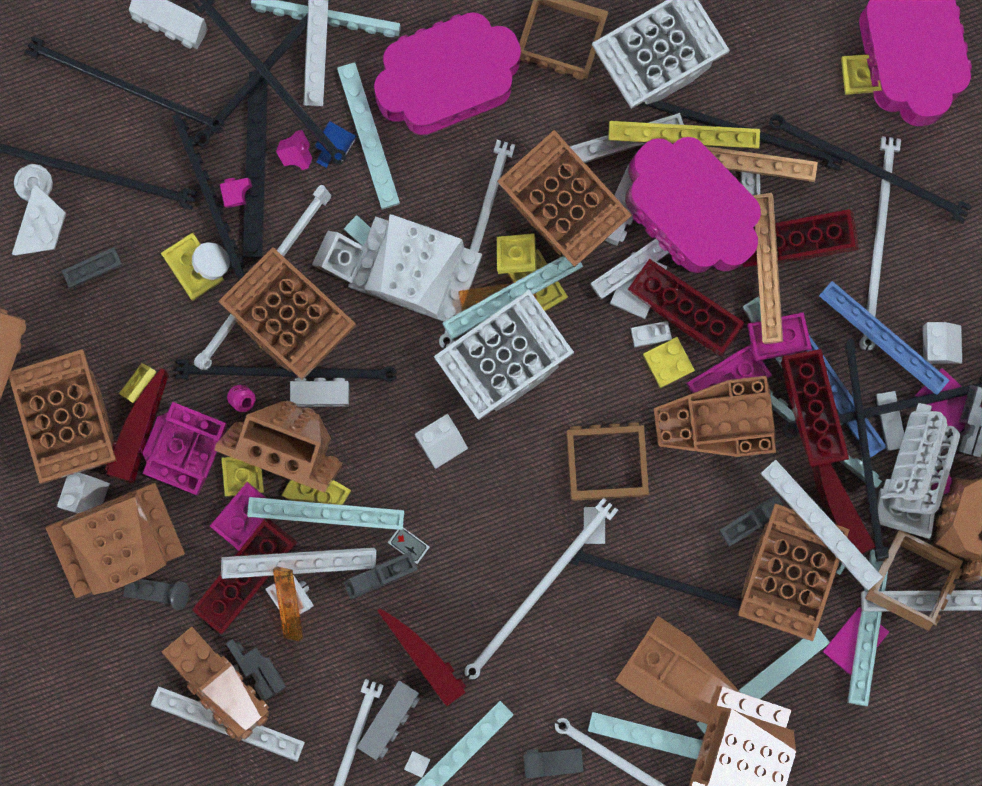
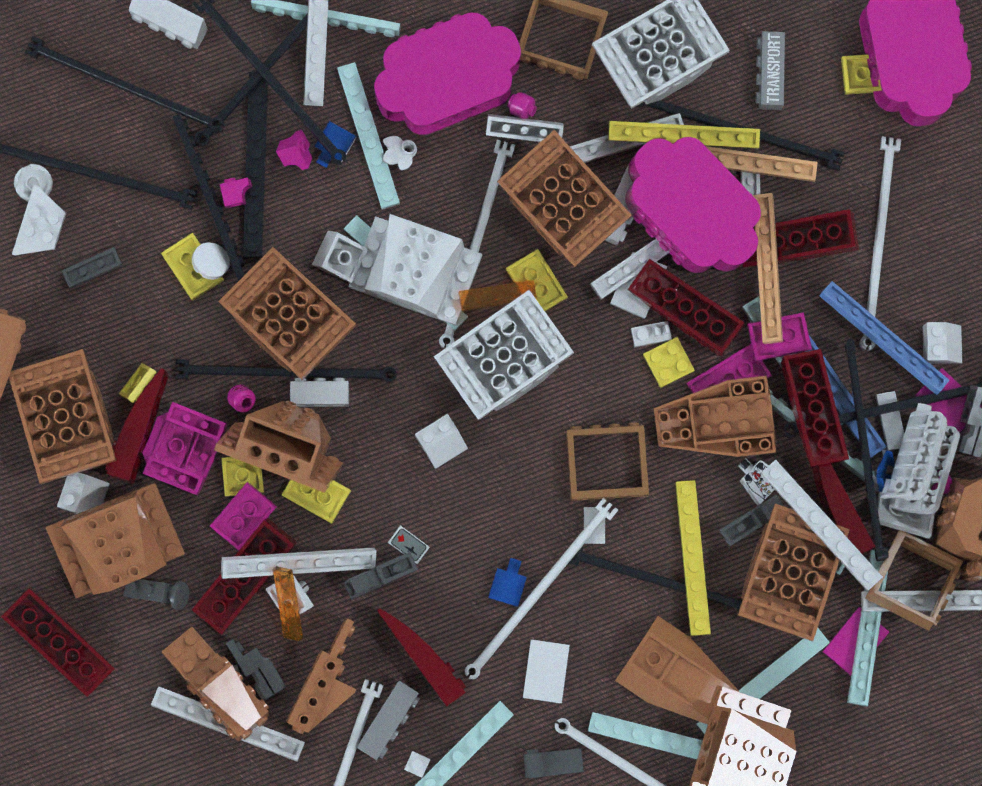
(57, 641): none -> dark red slope
(322, 196): white hinge -> none
(325, 513): light aqua plate -> none
(330, 692): none -> nougat wedge
(396, 152): none -> white plate
(486, 308): light aqua tile -> none
(508, 584): none -> blue piece
(516, 253): light yellow plate -> none
(521, 128): none -> white brick
(522, 105): none -> dark pink head
(546, 671): none -> white tile
(692, 558): none -> light yellow plate
(754, 482): none -> torso
(770, 70): none -> light grey brick
(871, 168): black hinge -> none
(880, 478): none -> blue piece

